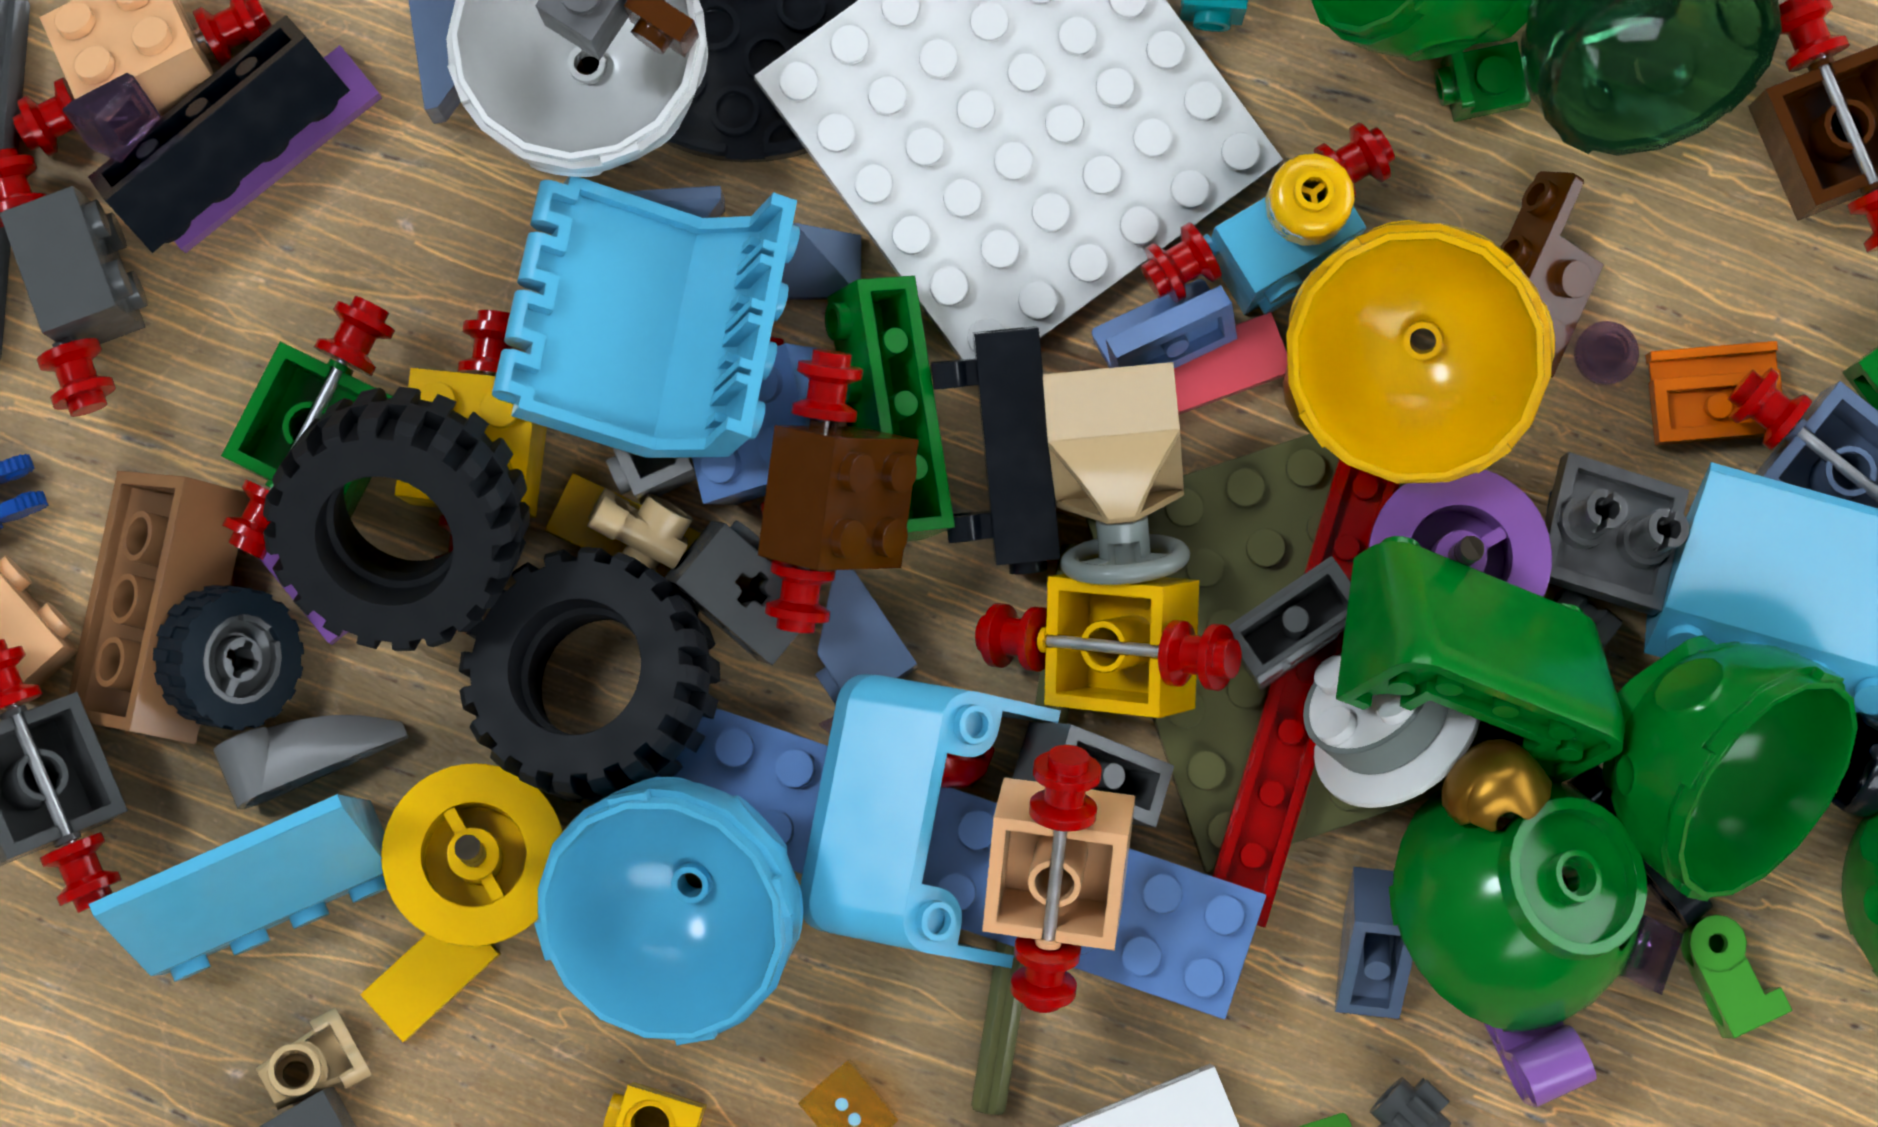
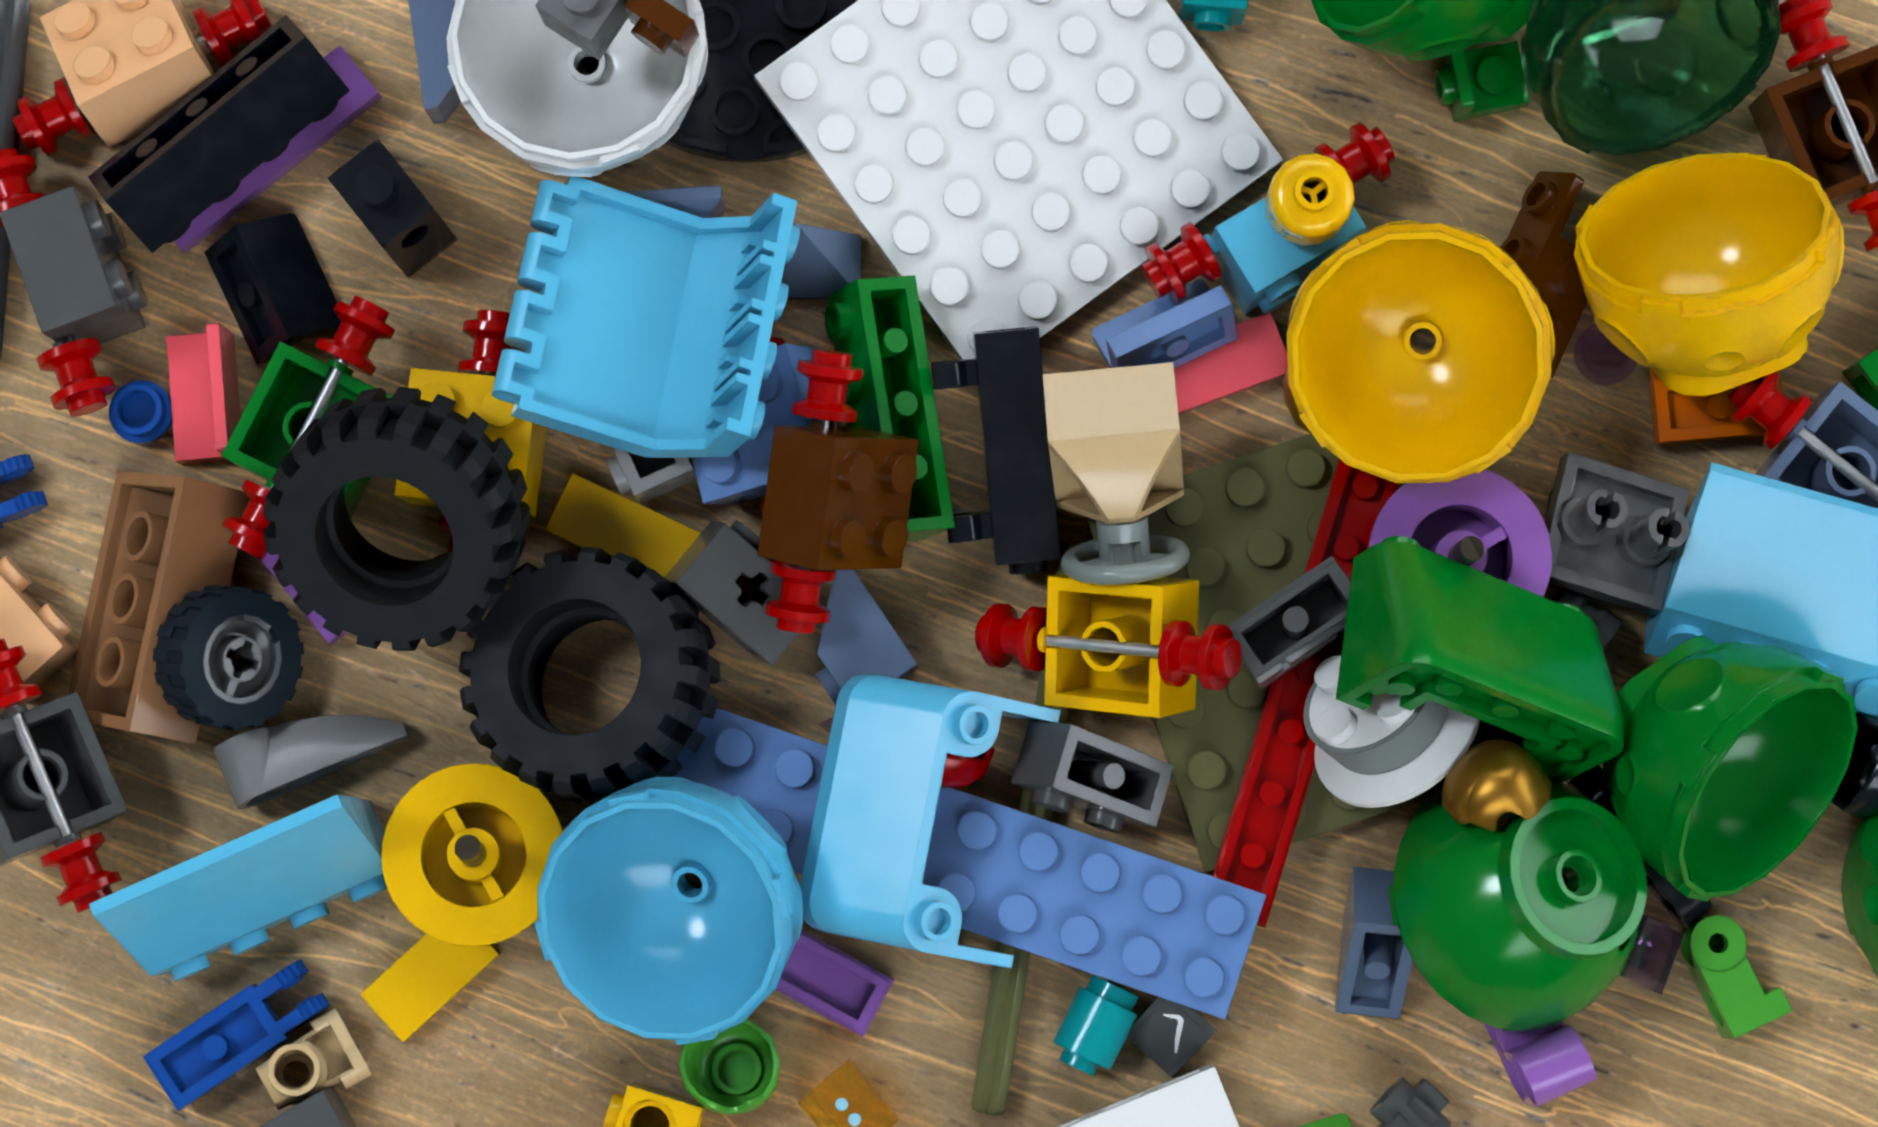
(113, 116): clear purple slope -> none
(141, 412): none -> blue plate
(203, 393): none -> coral panel
(229, 1038): none -> blue hinge
(273, 284): none -> black panel
(392, 207): none -> black torso
(650, 534): tan plate -> none
(733, 1070): none -> bright green hair
(833, 983): none -> medium lavender tile
(1057, 872): light nougat brick -> none
(1096, 1025): none -> teal brick
(1170, 1033): none -> dark grey slope
(1711, 267): none -> yellow rock

